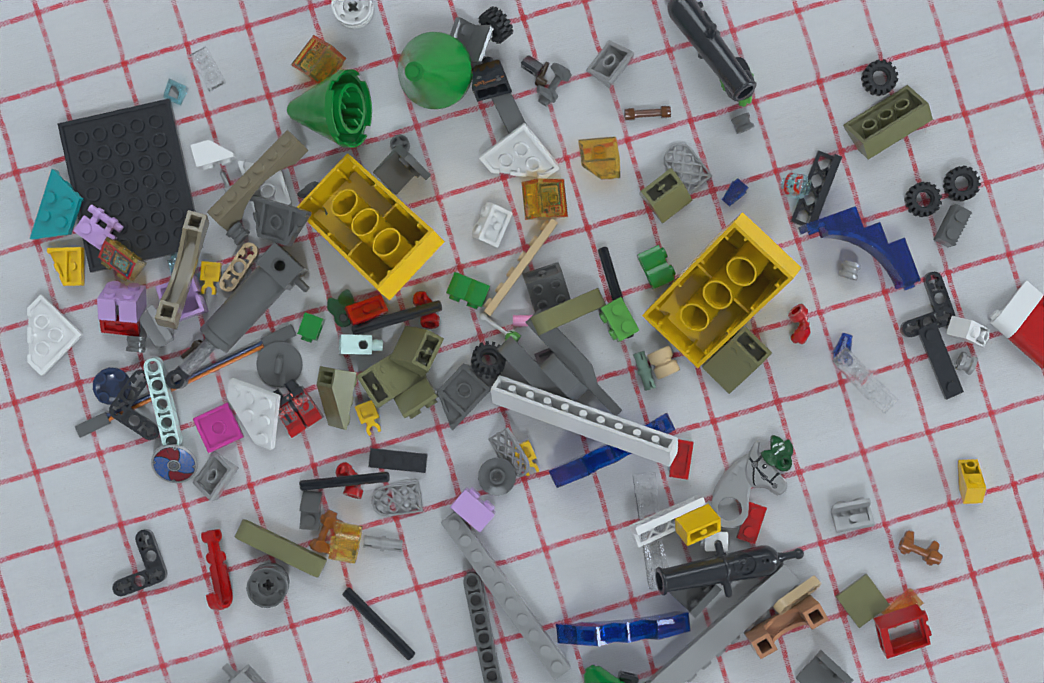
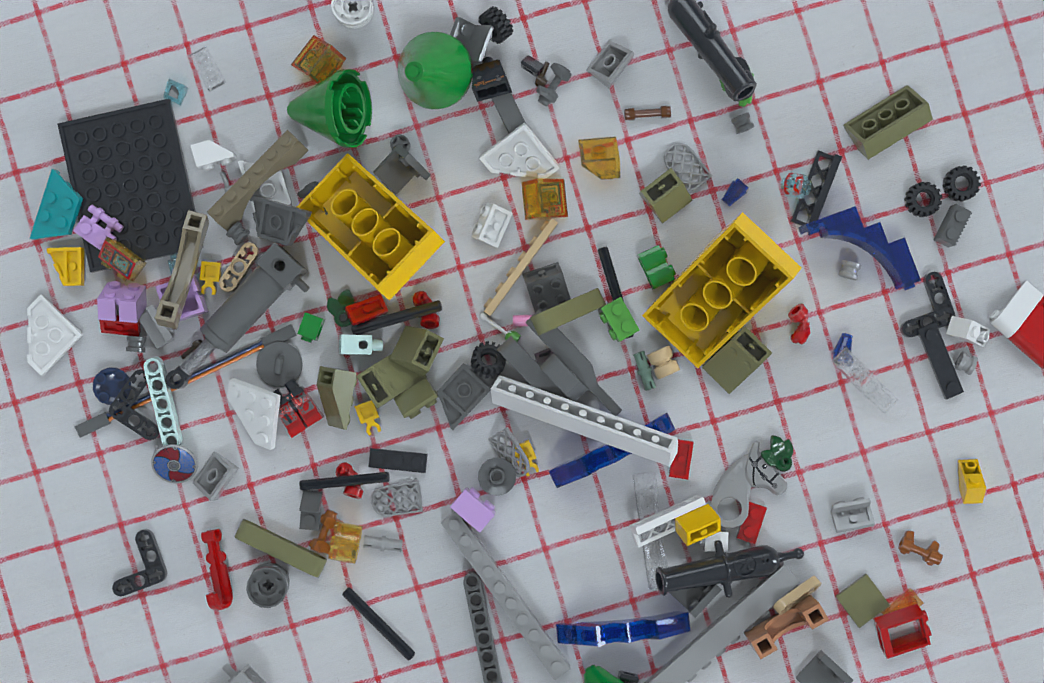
(218, 427): dark pink tile -> none
(468, 290): green brick -> none
(885, 67): black tyre -> none

